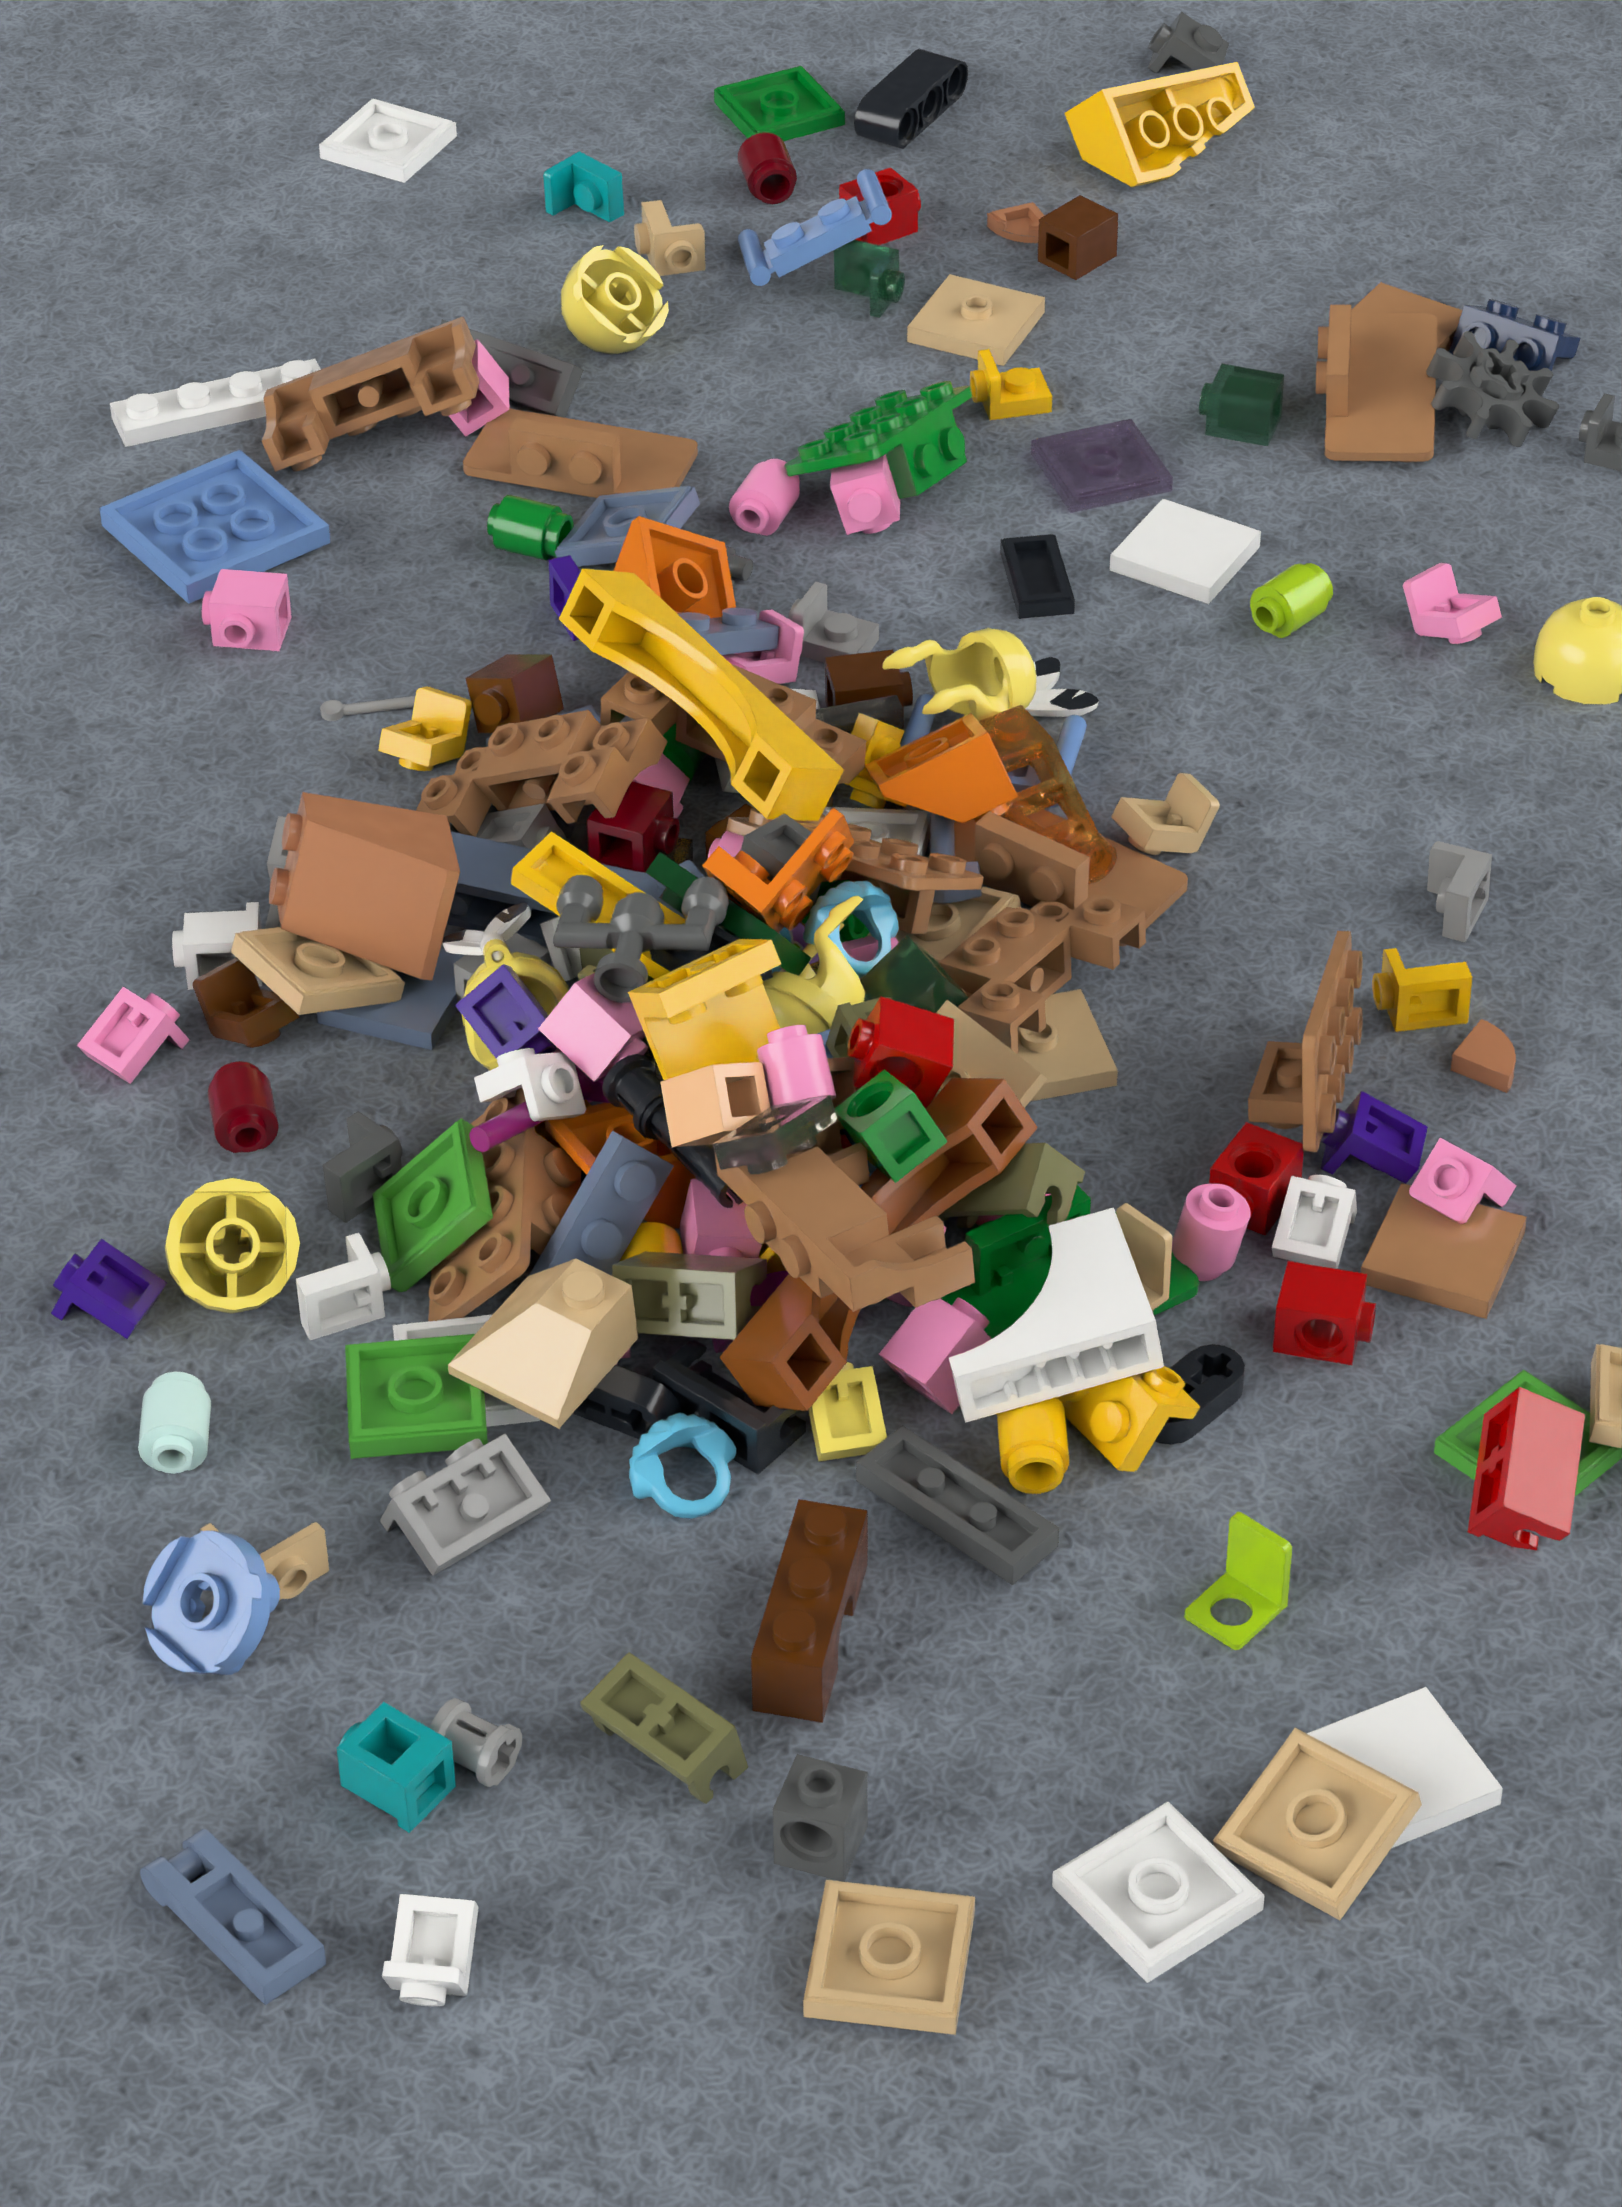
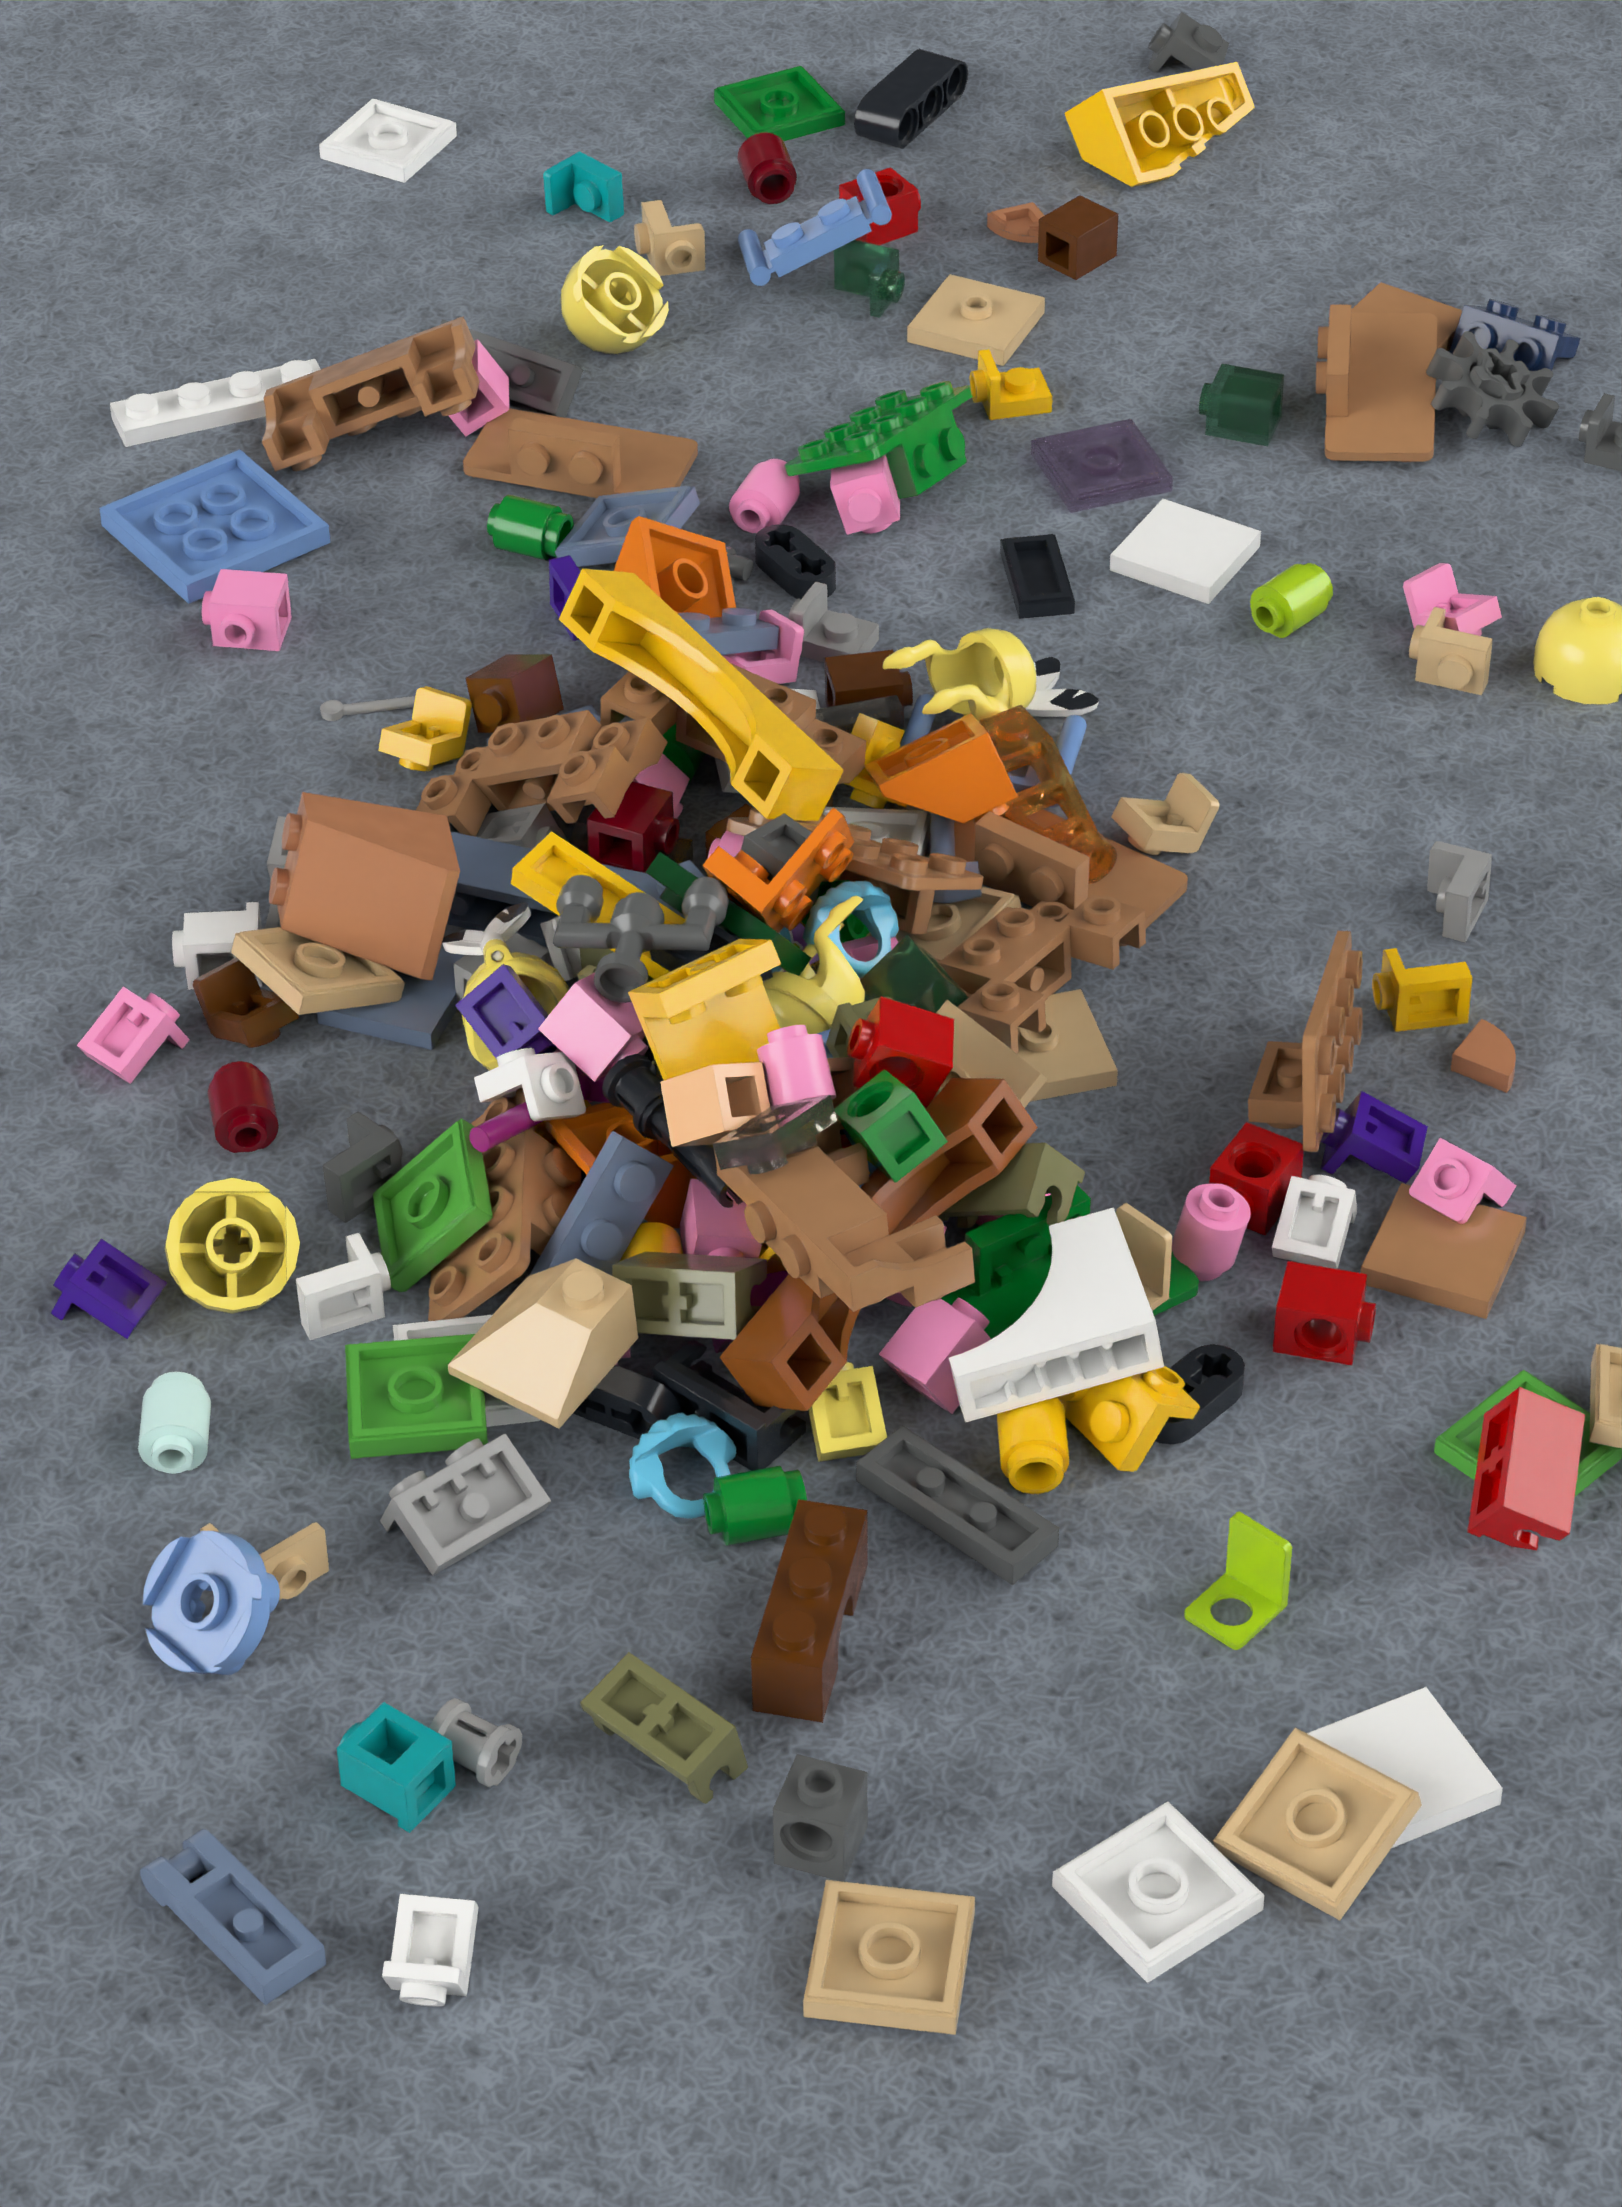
(753, 1504): none -> green brick
(804, 556): none -> black beam
(1450, 656): none -> tan bracket

